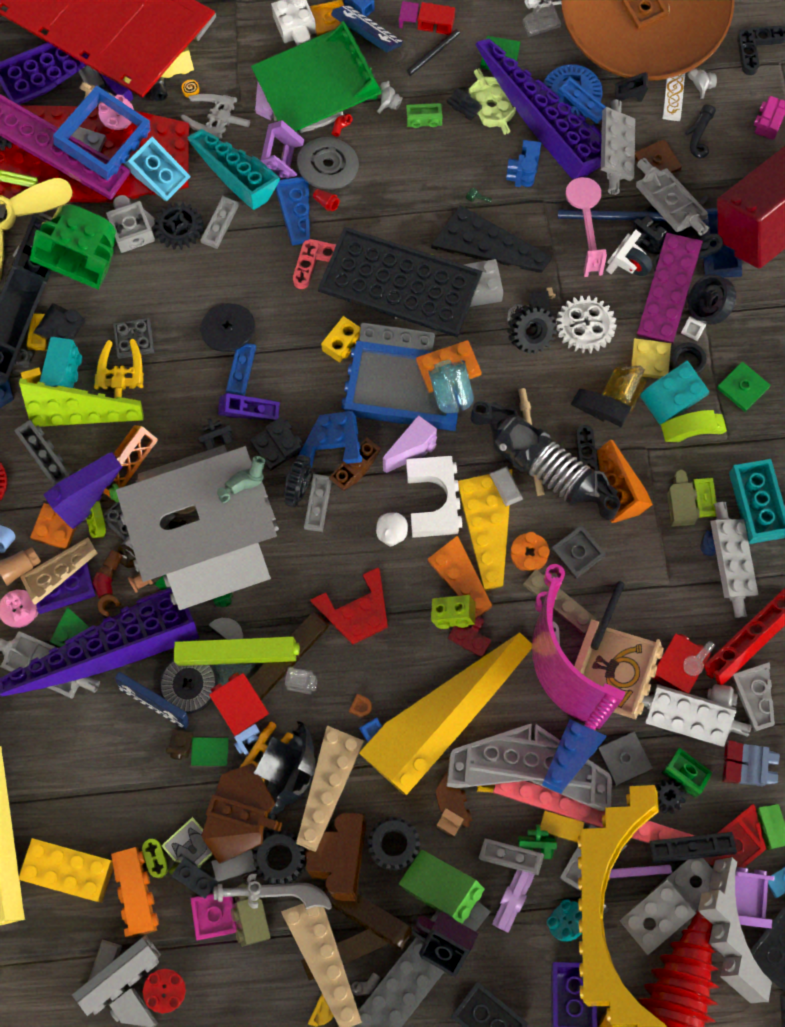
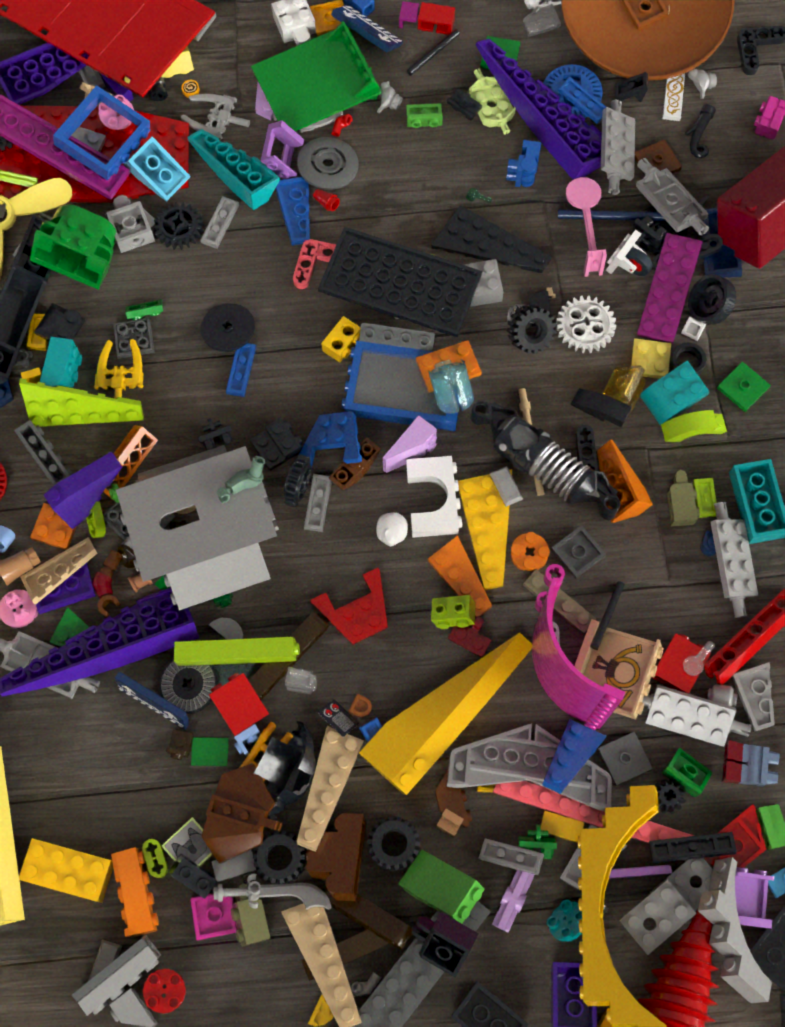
(139, 310): none -> green plate
(248, 407): dark purple slope -> none
(338, 718): none -> black sticker

